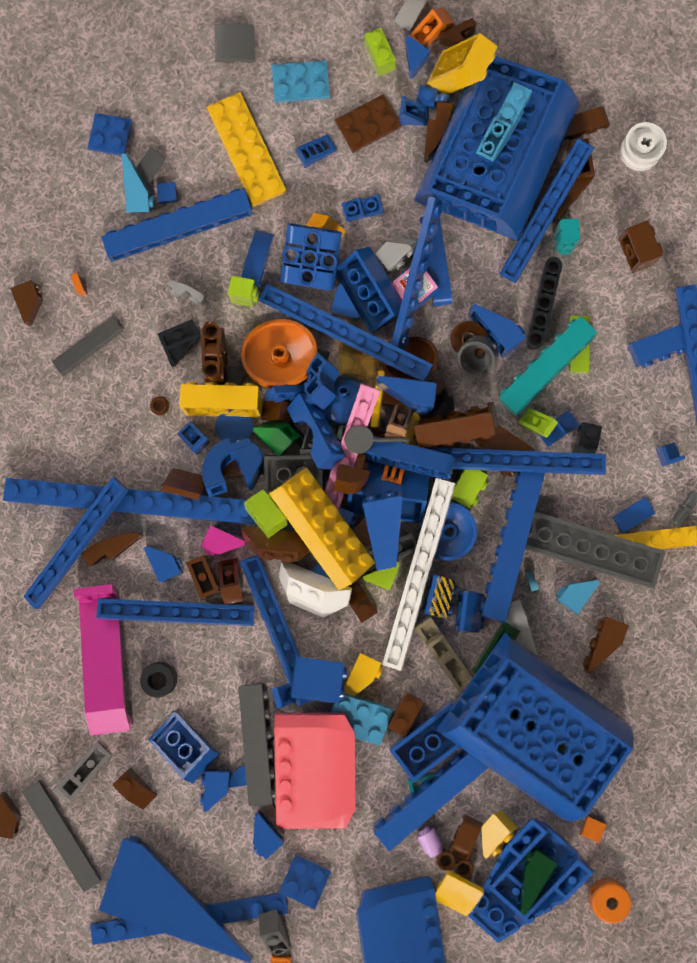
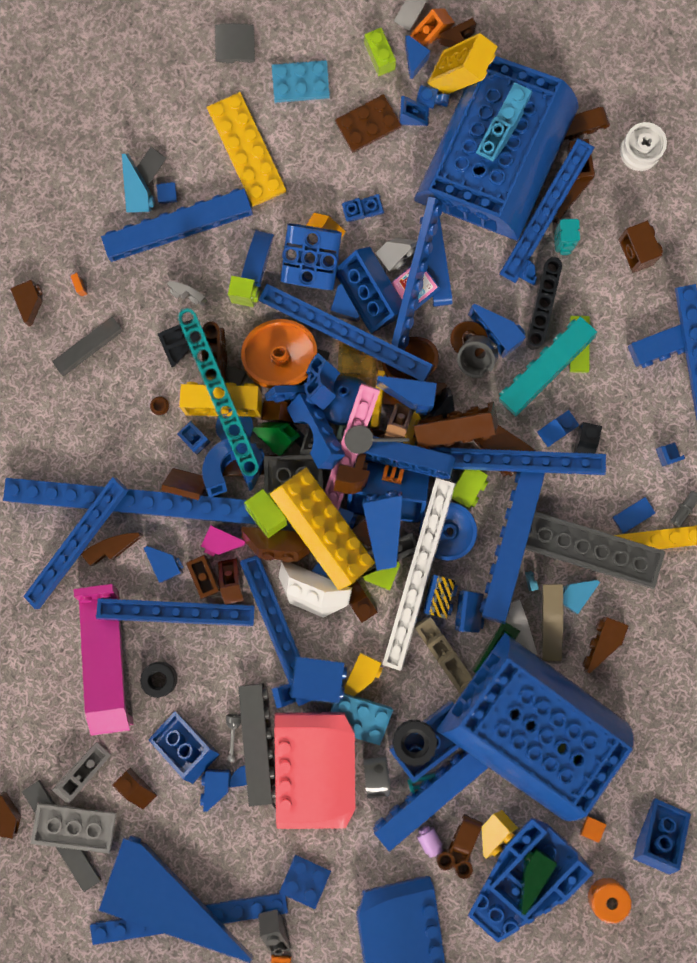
(73, 828): none -> light grey tile
(109, 134): blue plate -> none
(218, 403): none -> teal beam
(233, 723): none -> hinge
(265, 837): blue slope -> none
(319, 155): blue slope -> none
(376, 777): none -> dark grey piece
(405, 714): reddish brown brick -> none
(405, 755): none -> black tyre
(436, 129): reddish brown slope -> none
(458, 893): yellow slope -> none
(528, 272): none -> blue tile
(538, 422): lime plate -> none
(552, 622): none -> dark tan slope
(663, 837): none -> blue slope

